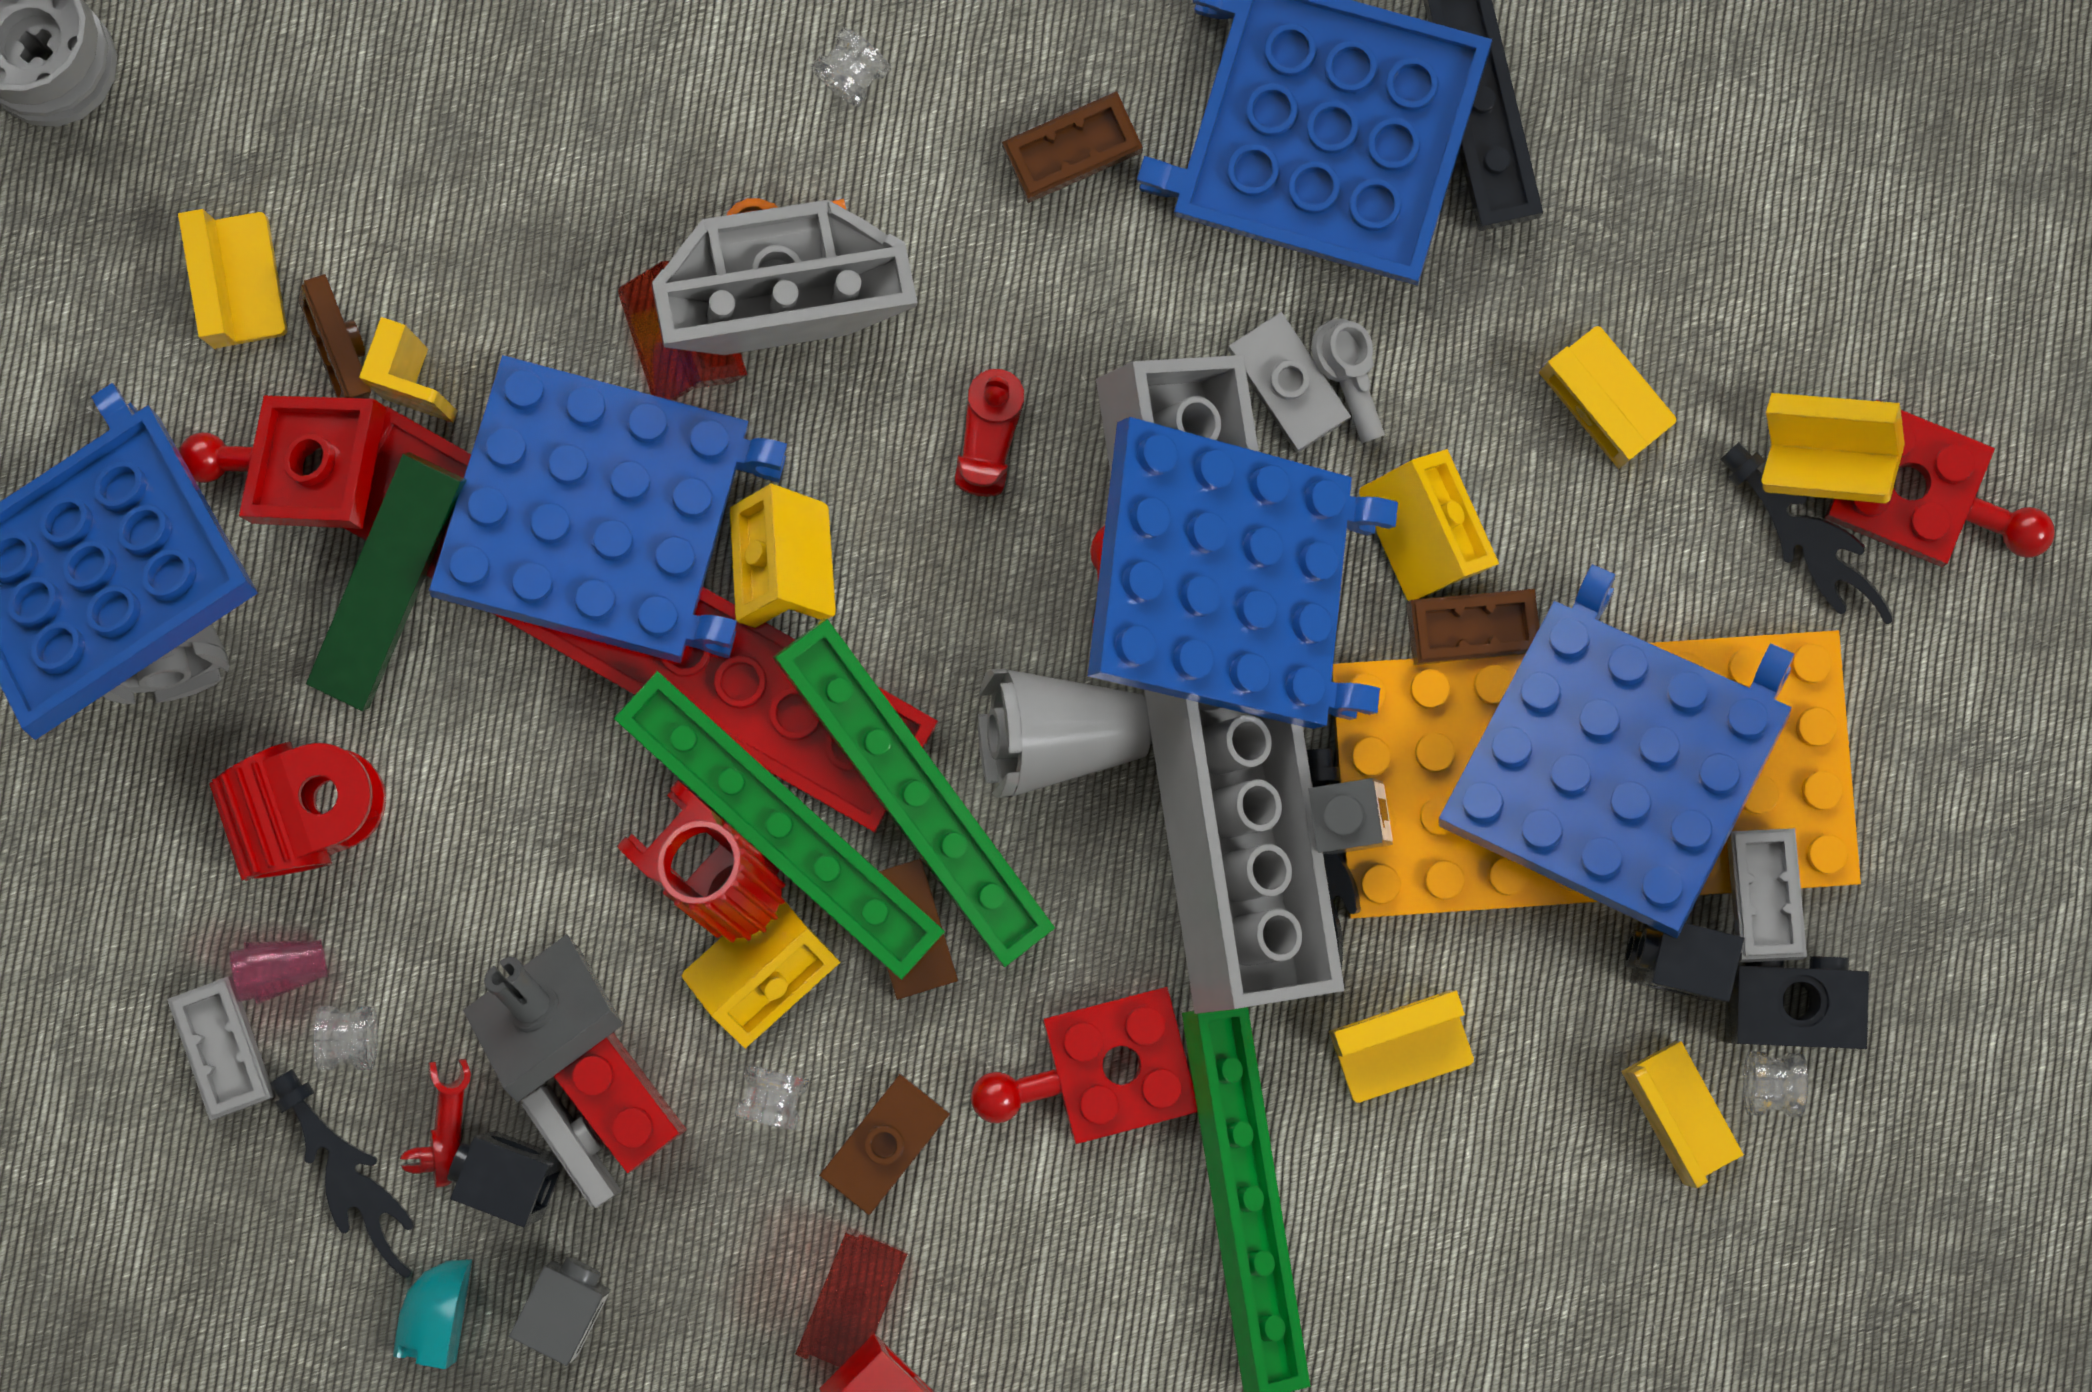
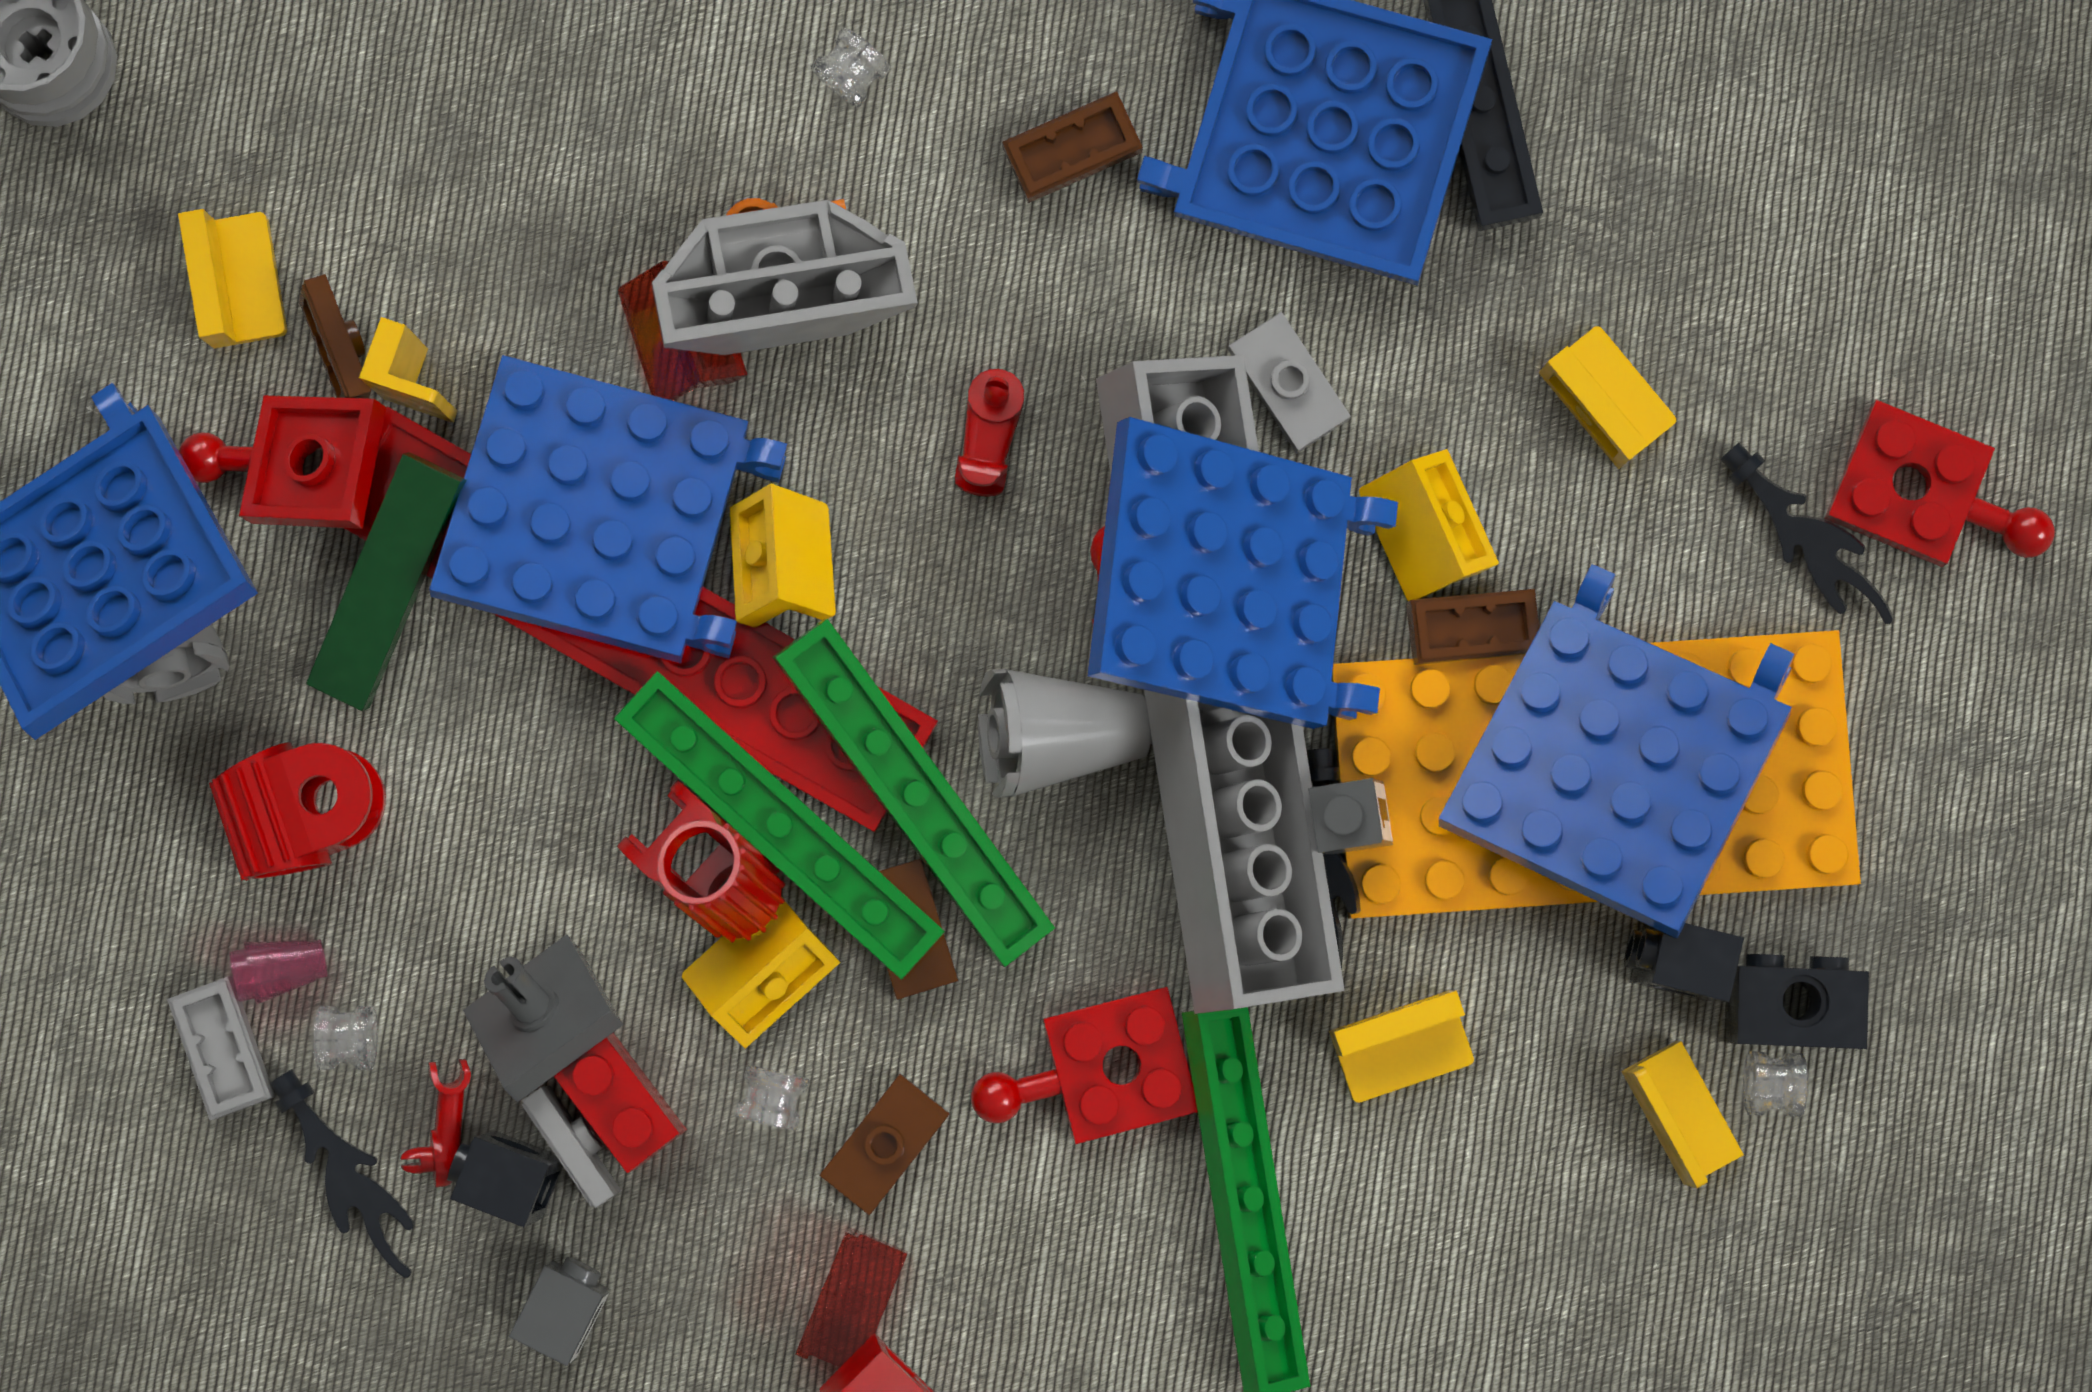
(434, 1315): teal brick -> none
(1345, 355): light grey plate -> none
(1767, 894): light grey plate -> none
(1833, 447): yellow panel -> none

